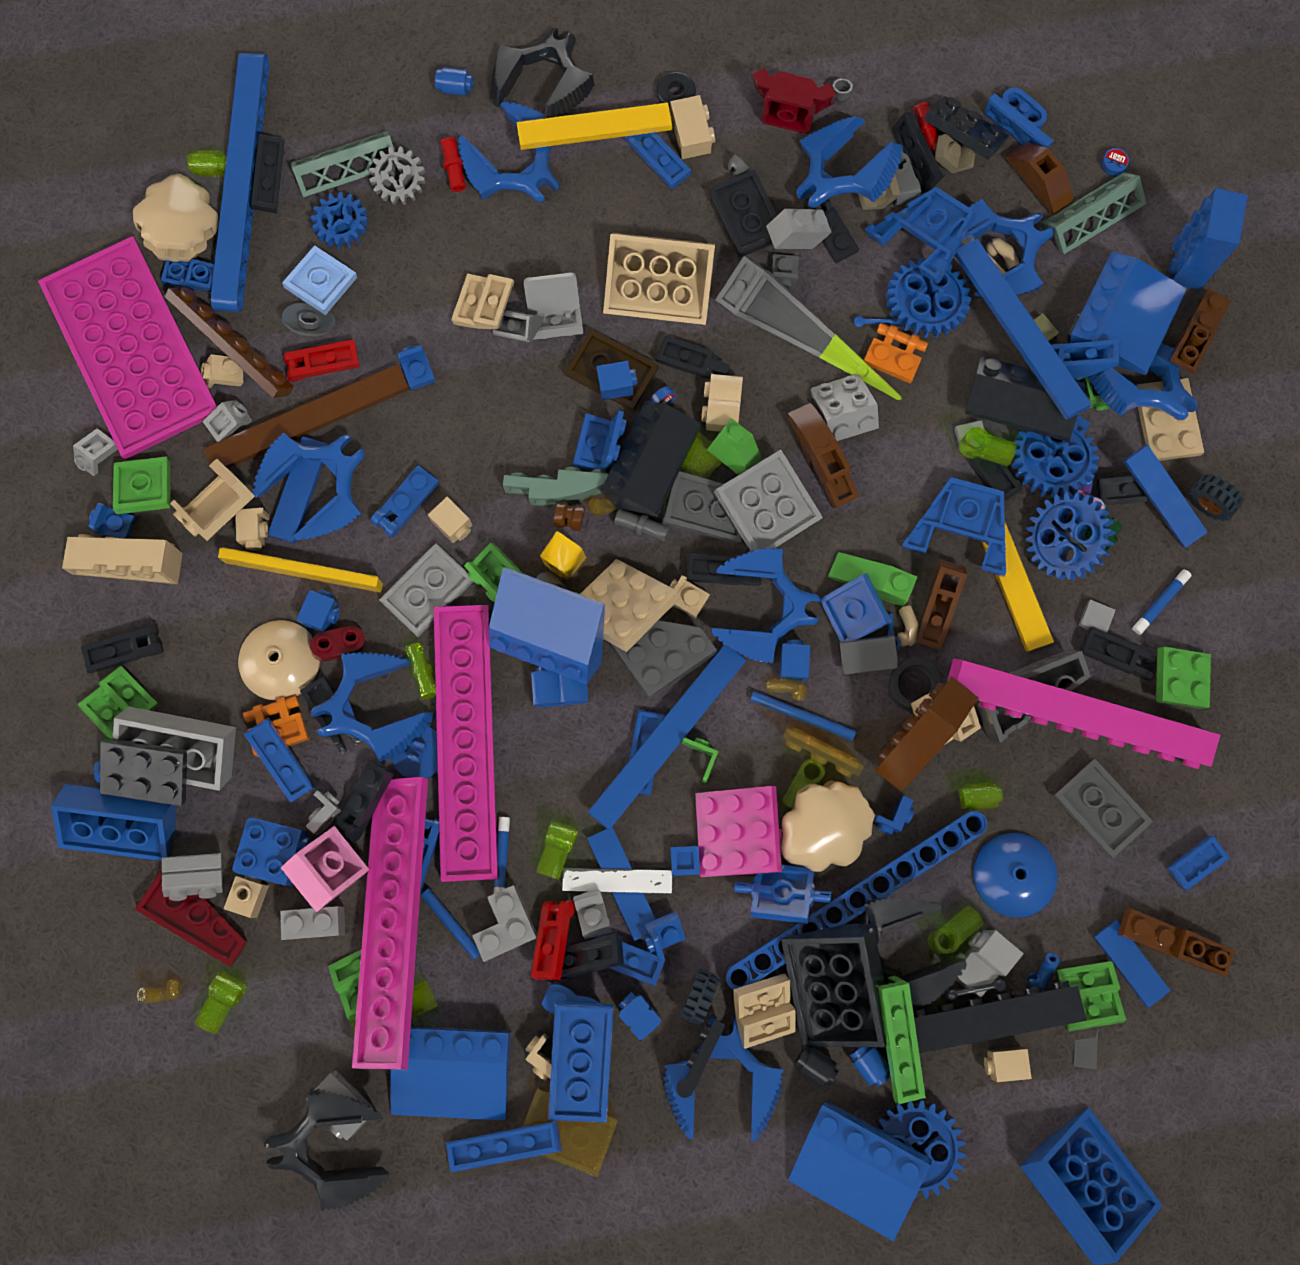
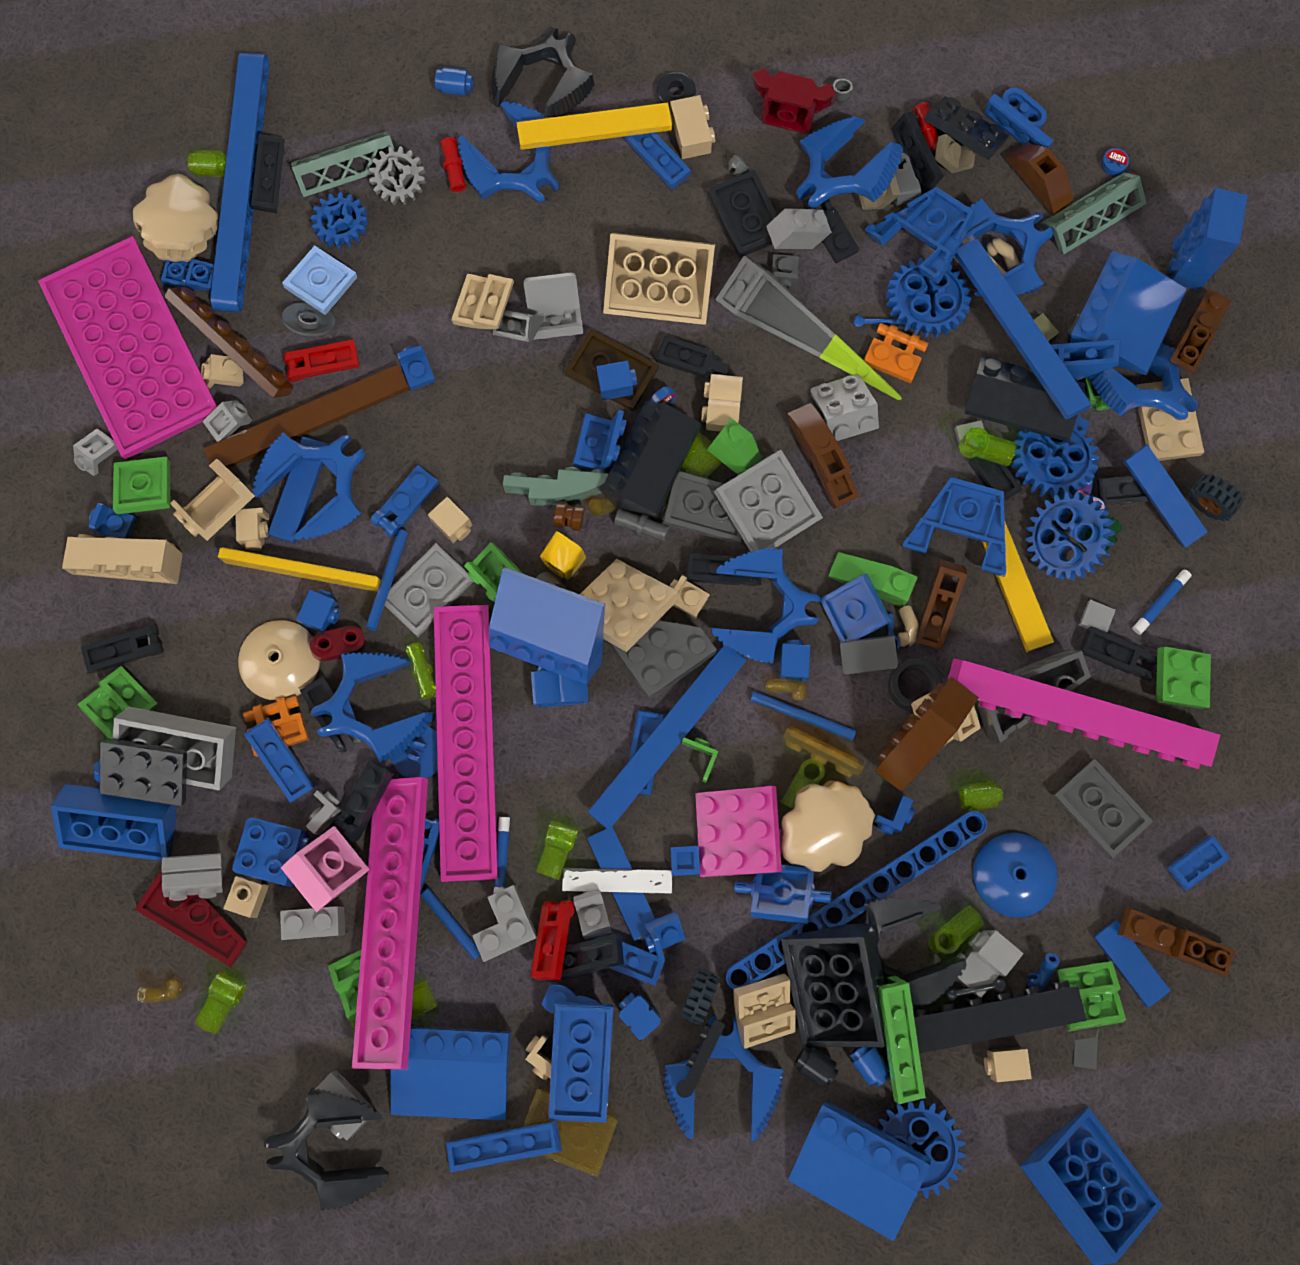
(387, 579): none -> blue bar

